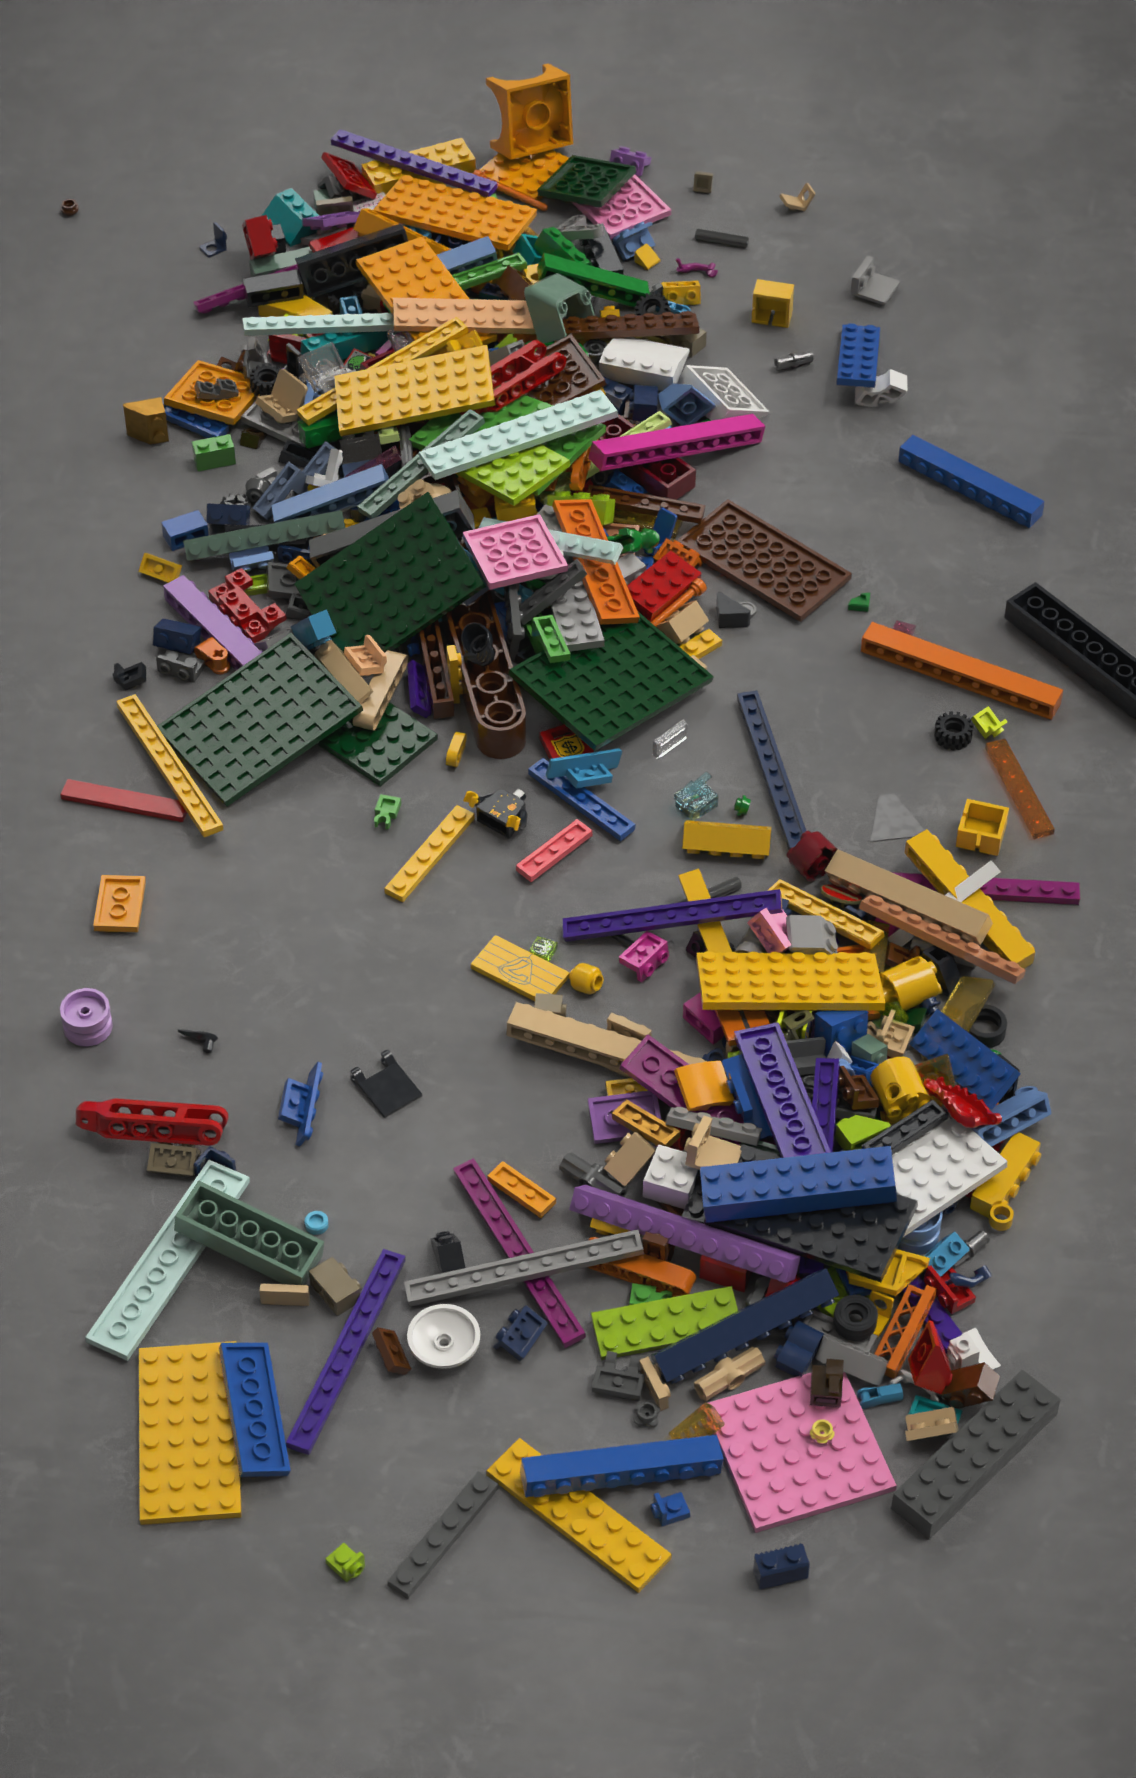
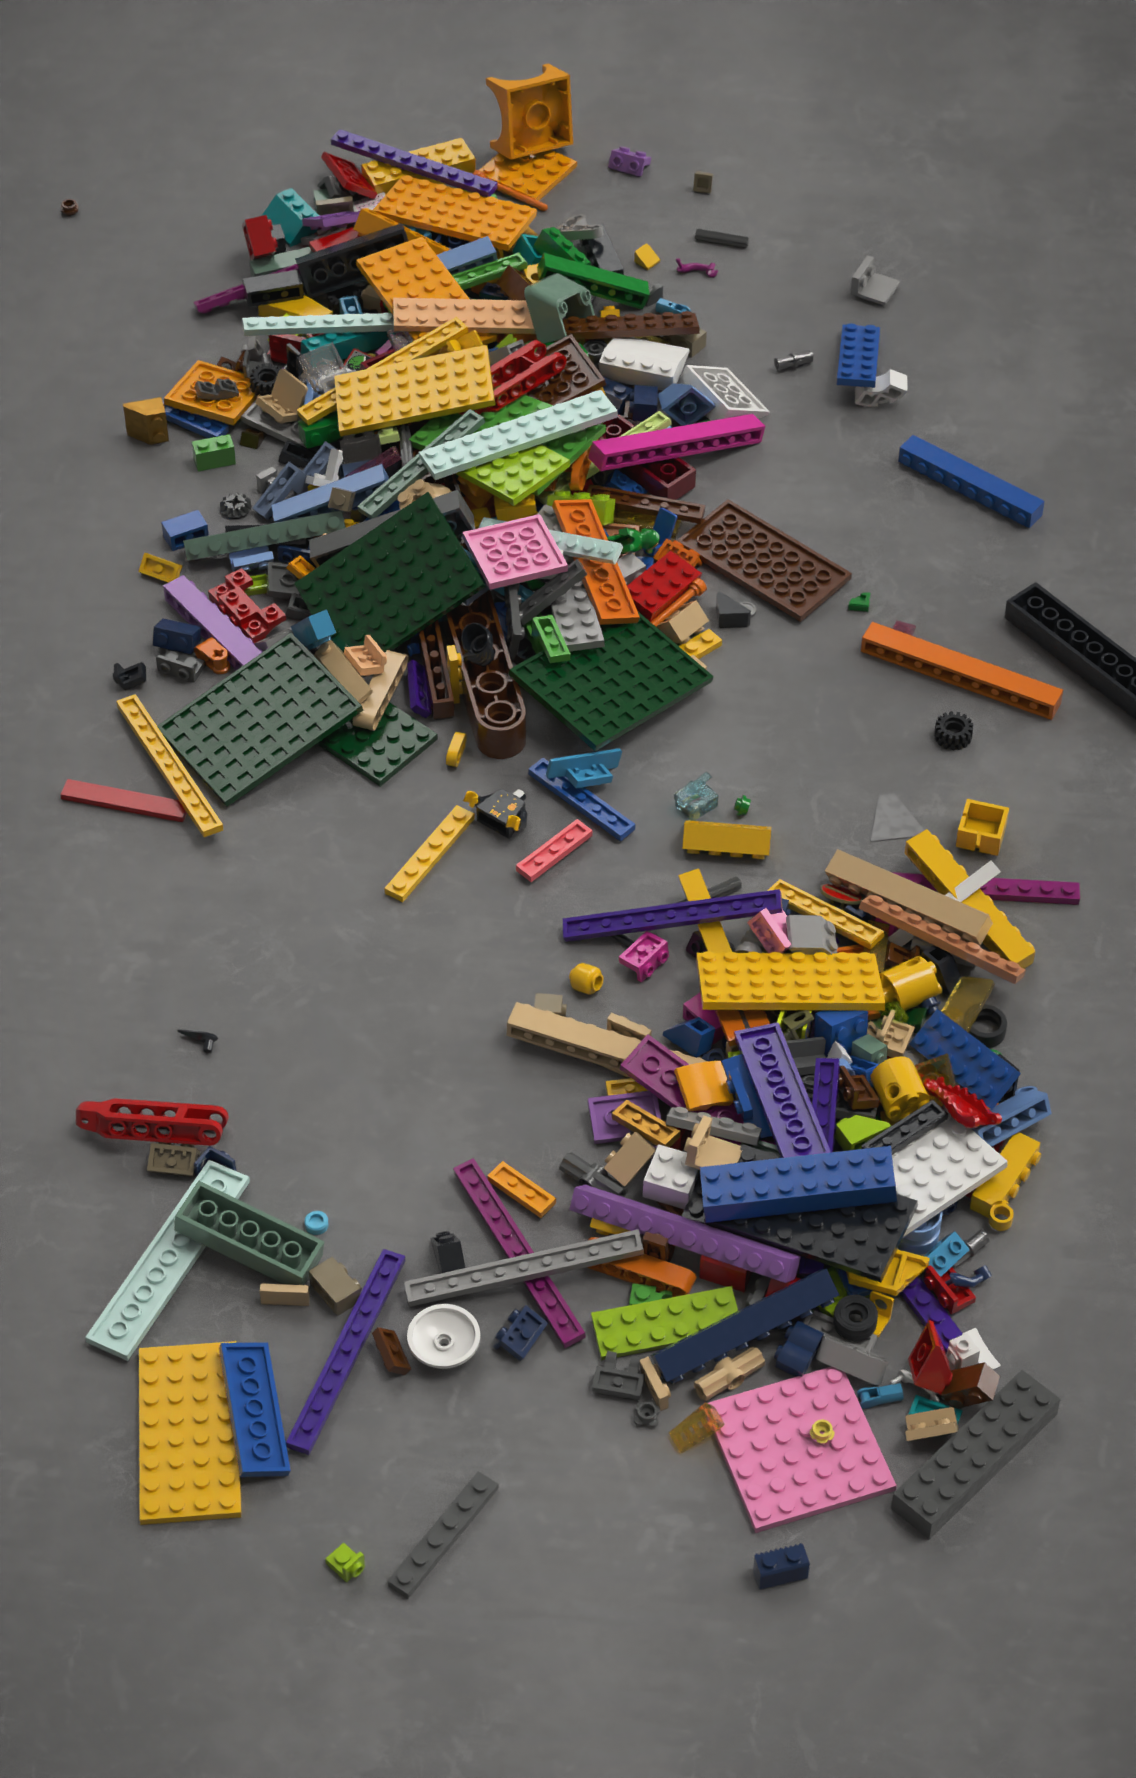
(86, 1017): lavender wheel -> none
(119, 903): light orange plate -> none
(219, 242): dark blue bracket -> none
(228, 514): dark blue brick -> none
(255, 488): dark grey cone -> none
(299, 1102): blue bracket -> none
(341, 499): none -> dark tan brick
(386, 808): bright green plate -> none
(389, 1088): black flag -> none
(519, 969): yellow tile -> none
(543, 948): clear neon green tile -> none
(562, 746): container -> none
(586, 181): dark green plate -> none
(586, 1523): yellow plate -> none
(621, 1466): blue brick -> none
(627, 208): bright pink plate -> none
(632, 239): medium blue bracket -> none
(650, 301): black tyre -> none
(669, 1508): blue bracket -> none
(670, 739): clear tile -> none
(682, 292): yellow bracket -> none
(692, 1035): none -> blue slope
(769, 297): yellow piece -> none
(772, 767): dark blue plate -> none
(798, 202): tan bracket -> none
(811, 855): dark red brick -> none
(827, 1383): dark brown piece -> none
(908, 1333): orange fence -> none
(988, 723): neon yellow bracket -> none
(1019, 788): clear orange tile -> none

